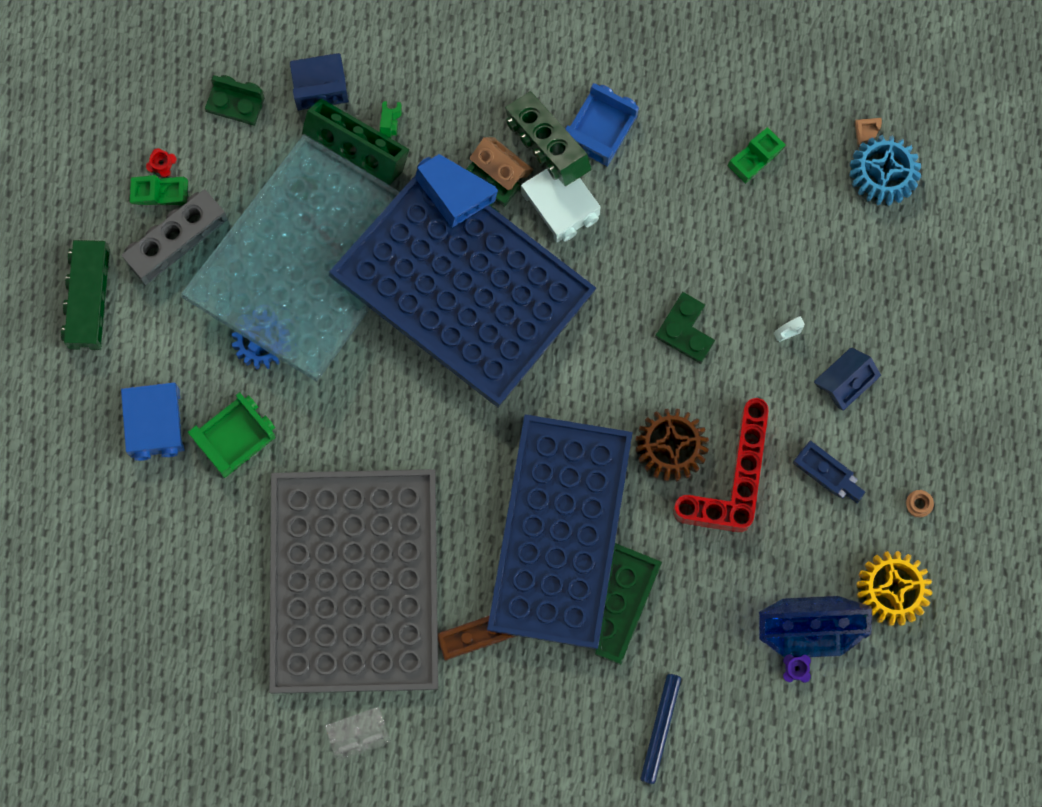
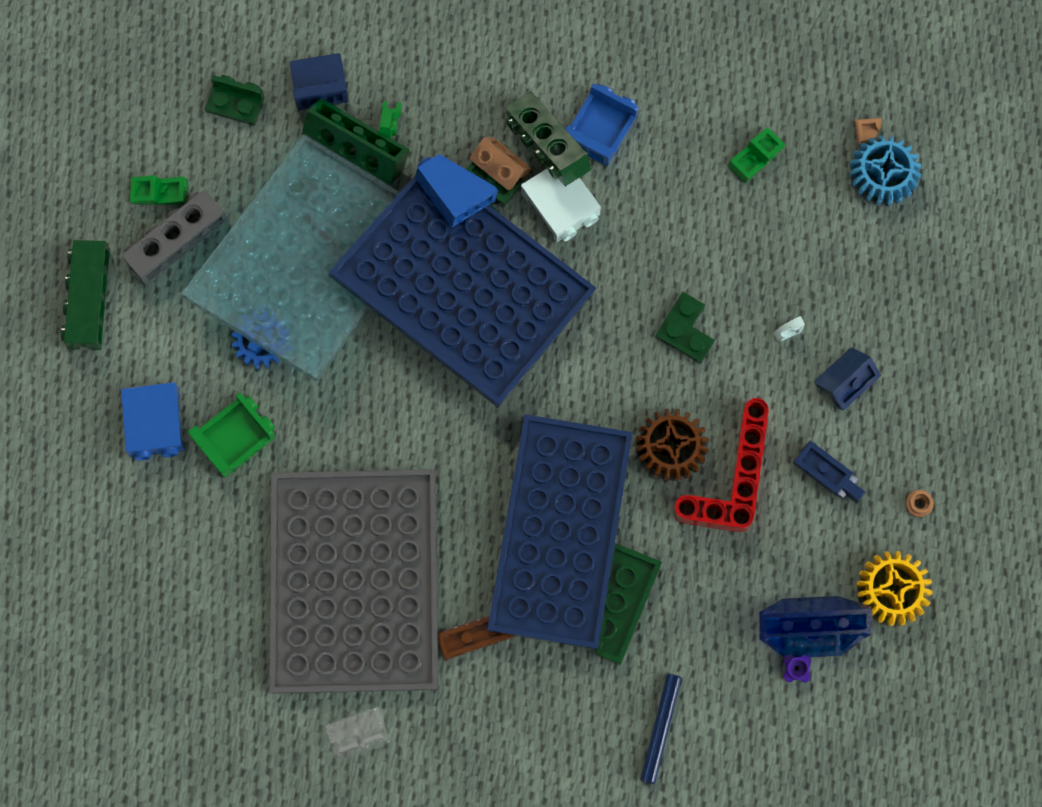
(161, 155): red plate -> none

